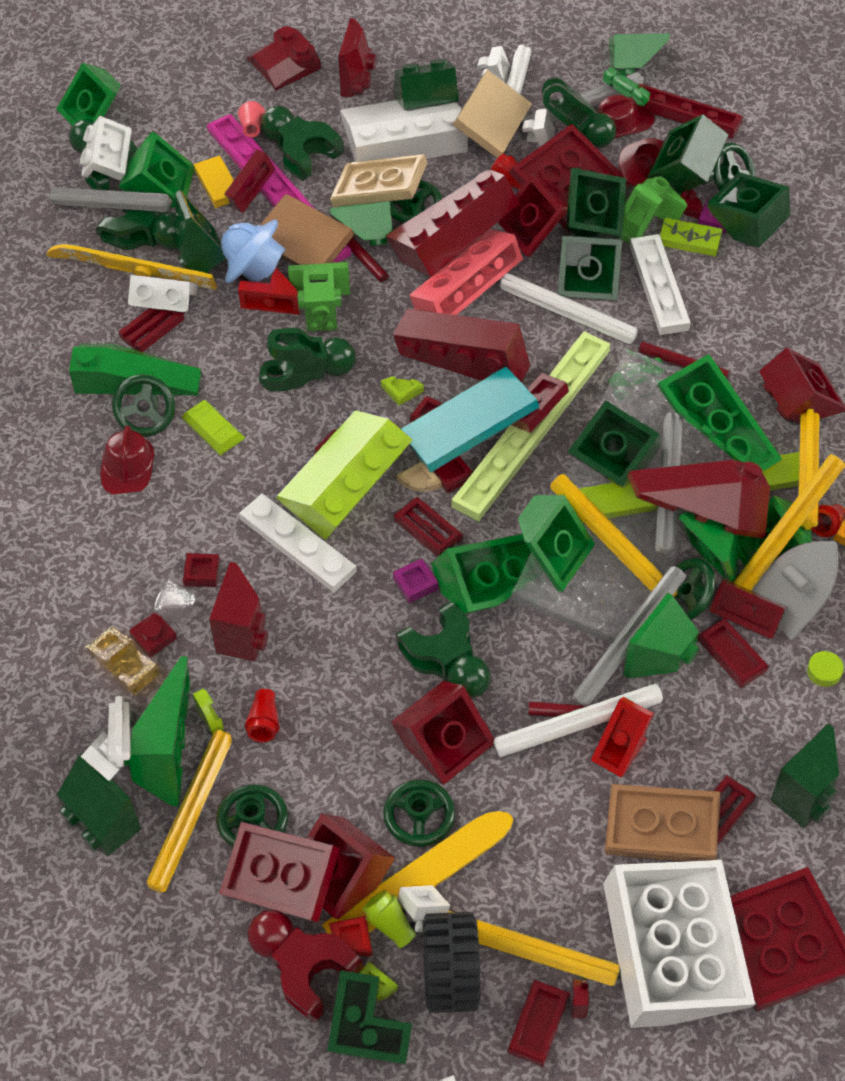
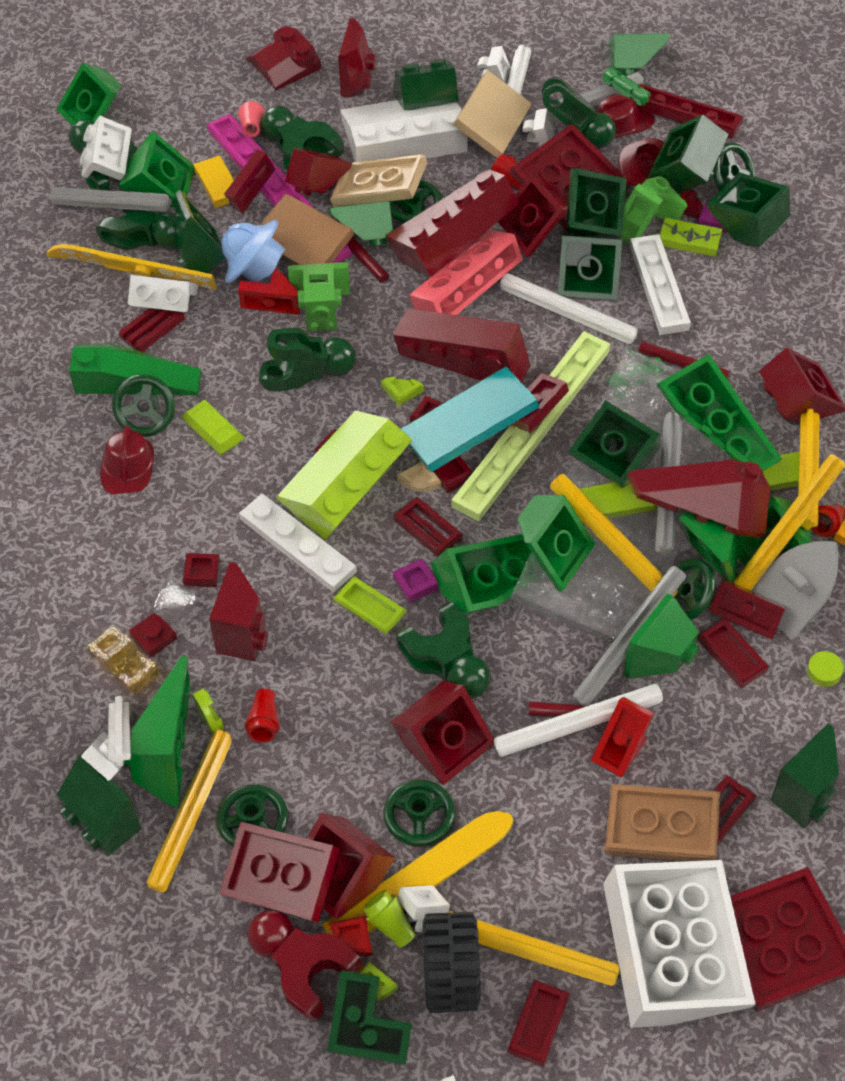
(314, 171): none -> dark red slope
(370, 605): none -> lime tile
(580, 998): dark red tile -> none

